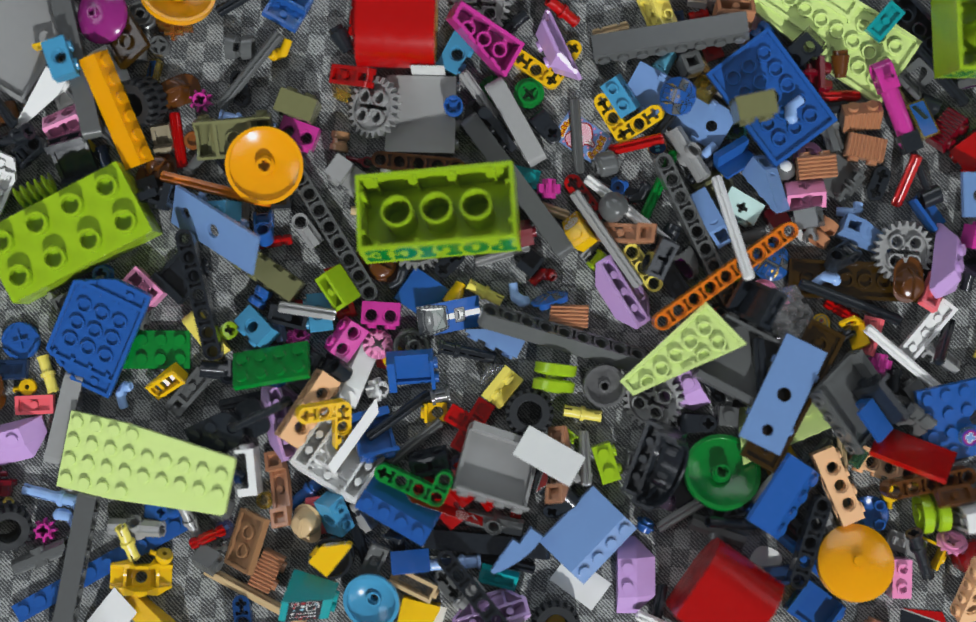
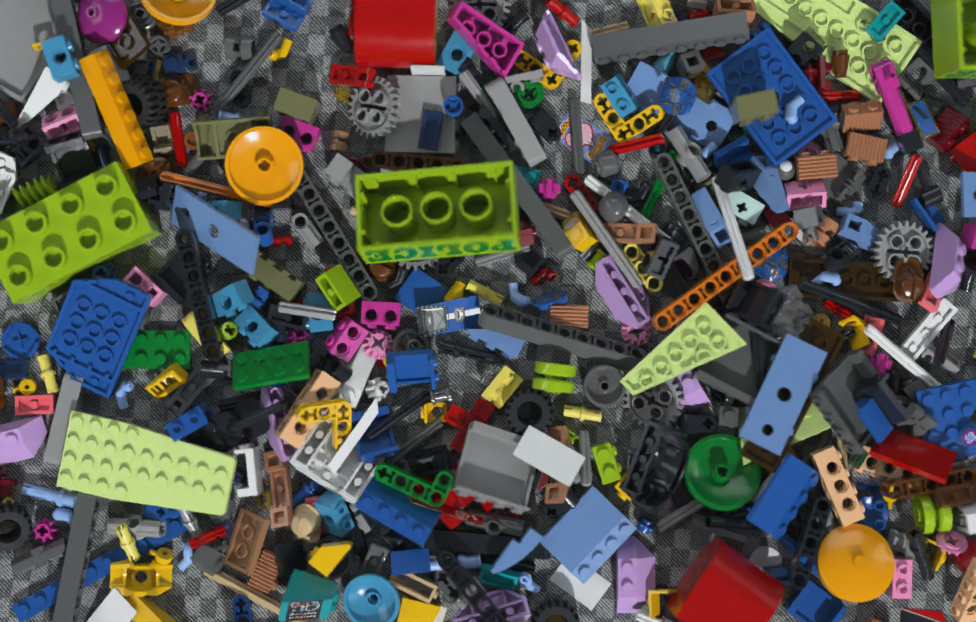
(176, 64): none -> dark blue plate
(187, 552): none -> light blue arm
(189, 422): none -> blue panel
(232, 298): none -> dark azure brick
(289, 557): none -> black piece
(430, 130): none -> dark blue tile
(527, 582): none -> light blue arm
(533, 76): none -> light grey plate
(586, 63): none -> white sticker
(620, 493): none -> yellow bracket
(631, 338): none -> bright pink gear
(653, 600): none -> yellow bracket
(737, 176): none -> black brick
(872, 488): none -> clear blue hand
(891, 149): none -> light blue arm

